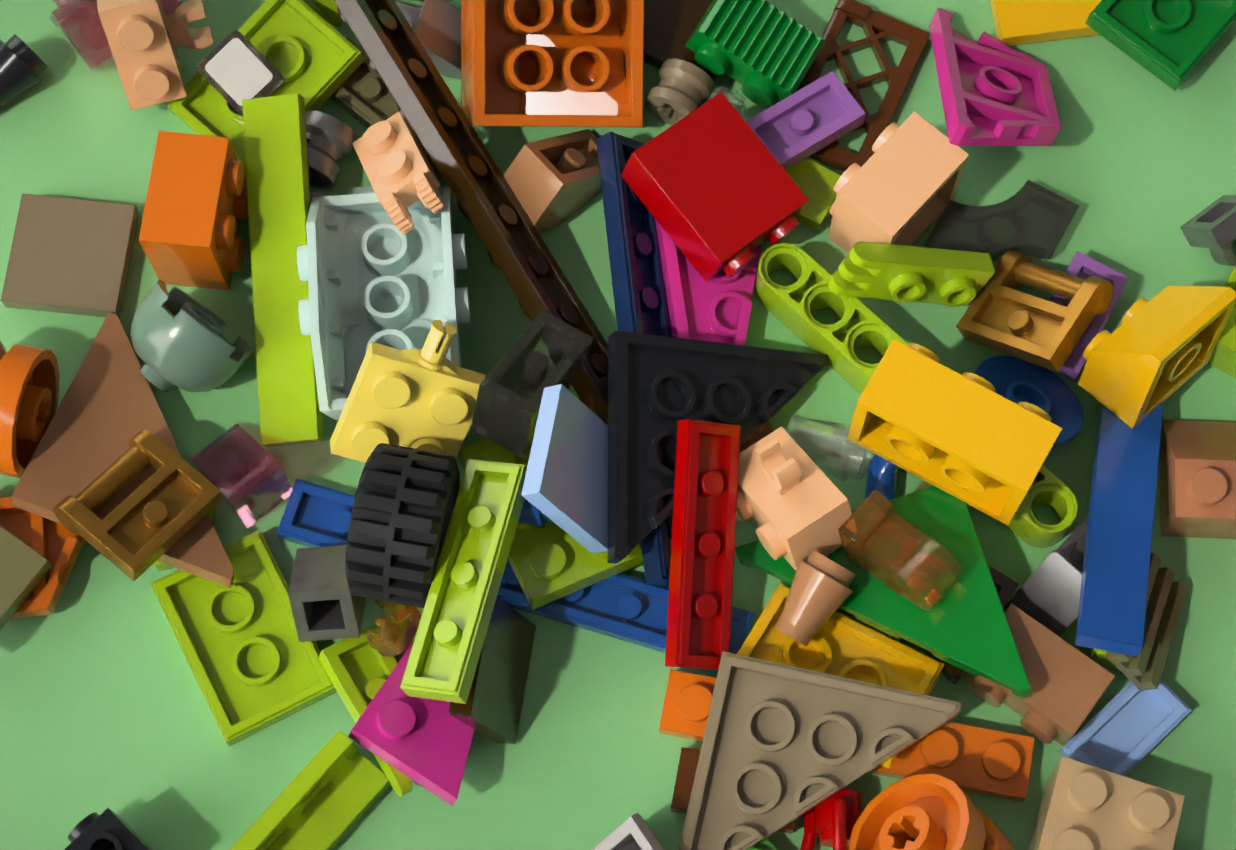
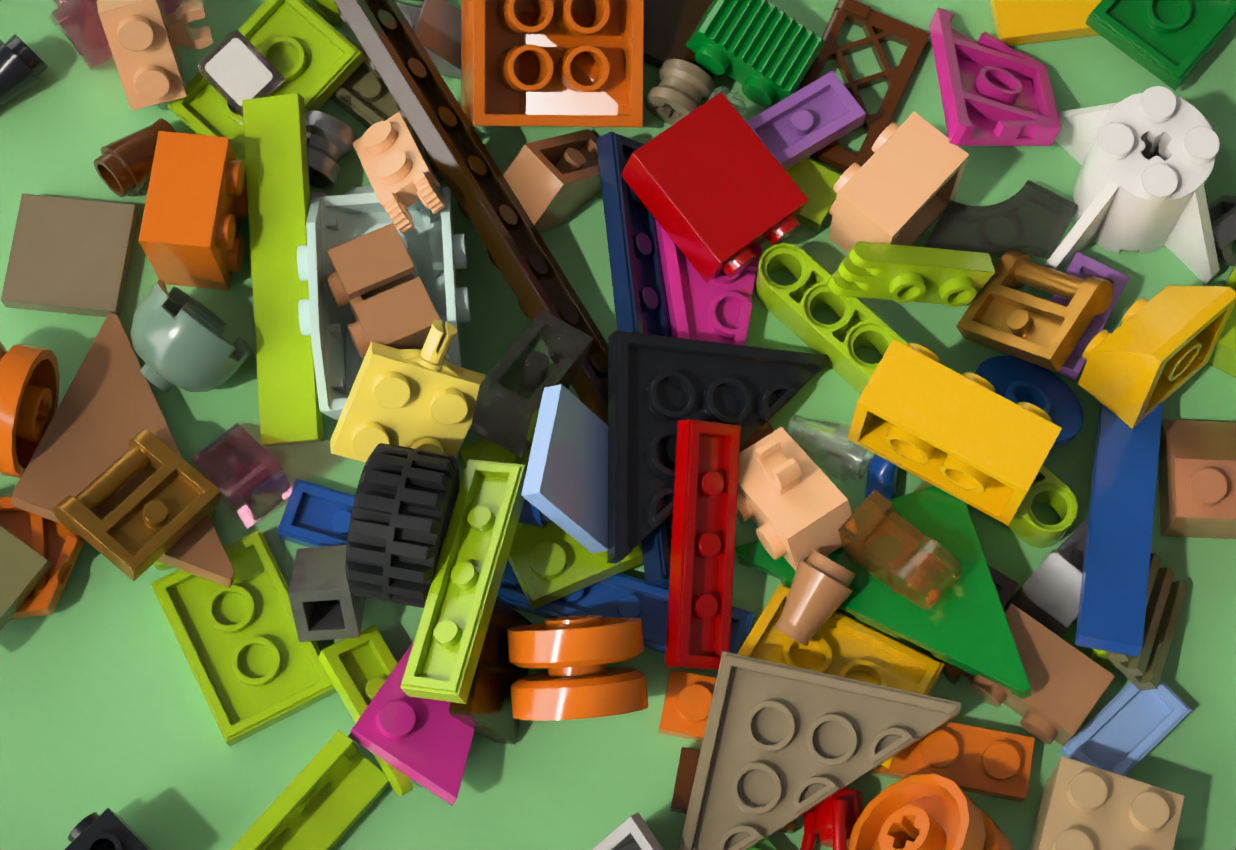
(129, 161): none -> reddish brown cone
(379, 287): none -> medium nougat piece
(395, 629): clear yellow arm -> none
(577, 674): none -> orange wheel
(1141, 179): none -> white brick

